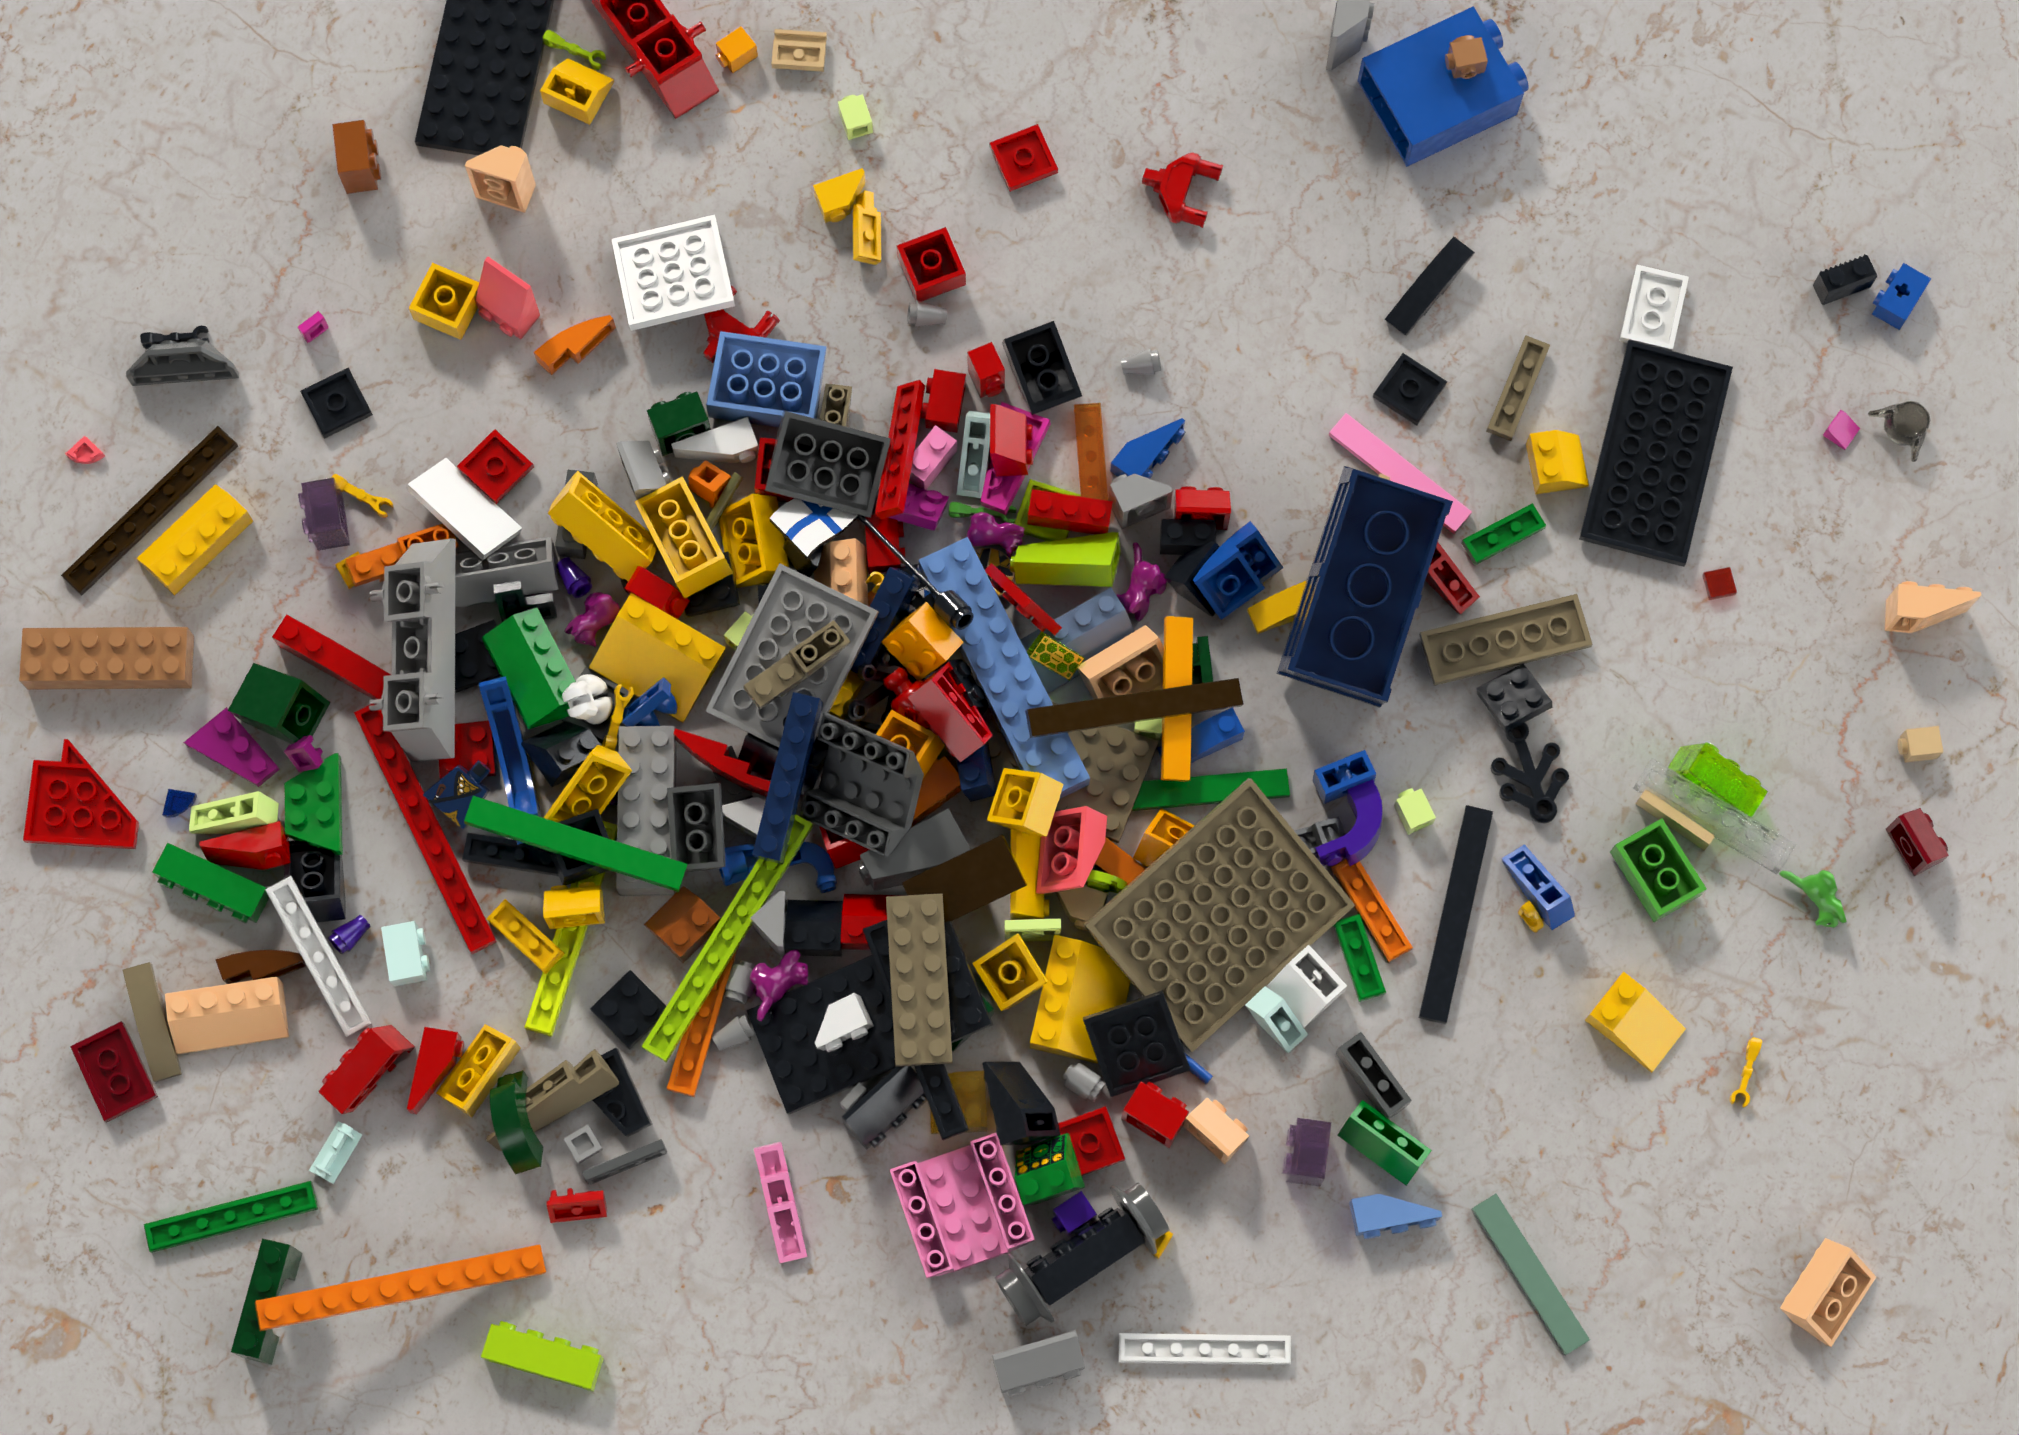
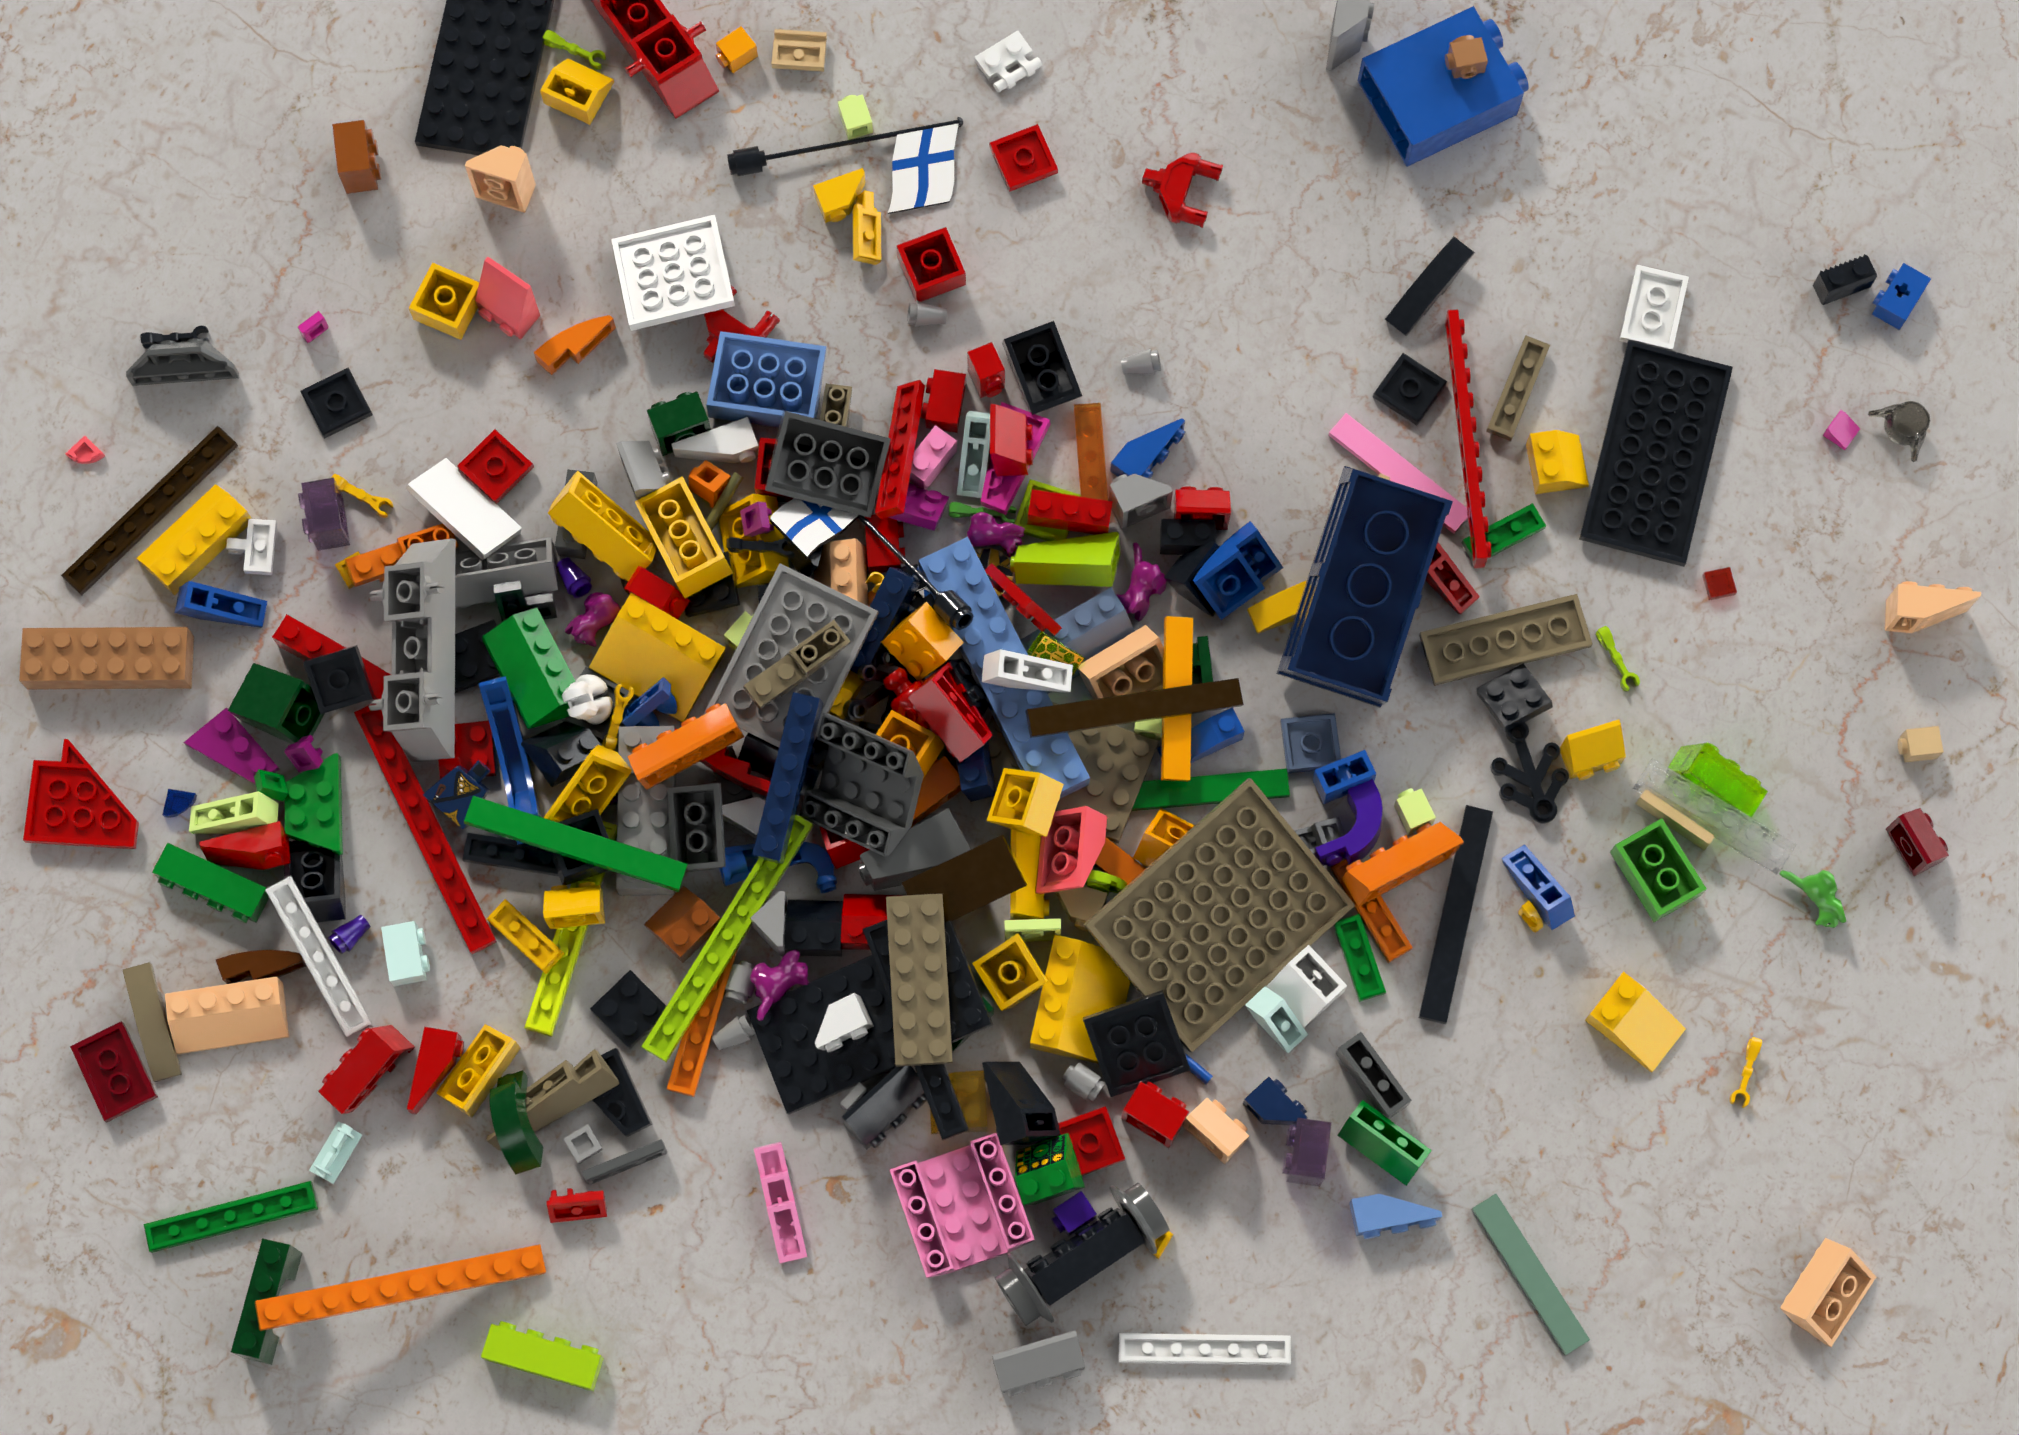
(219, 605): none -> blue slope
(258, 546): none -> white plate
(271, 784): none -> green plate
(338, 679): none -> black plate
(685, 746): none -> orange slope
(738, 545): none -> black piece
(756, 519): none -> magenta tile
(919, 164): none -> flag
(1003, 56): none -> white plate
(1026, 672): none -> white slope
(1272, 1105): none -> dark blue slope
(1310, 742): none -> sand blue tile
(1401, 862): none -> orange slope
(1468, 448): none -> red plate
(1593, 750): none -> yellow slope
(1606, 640): none -> lime piece

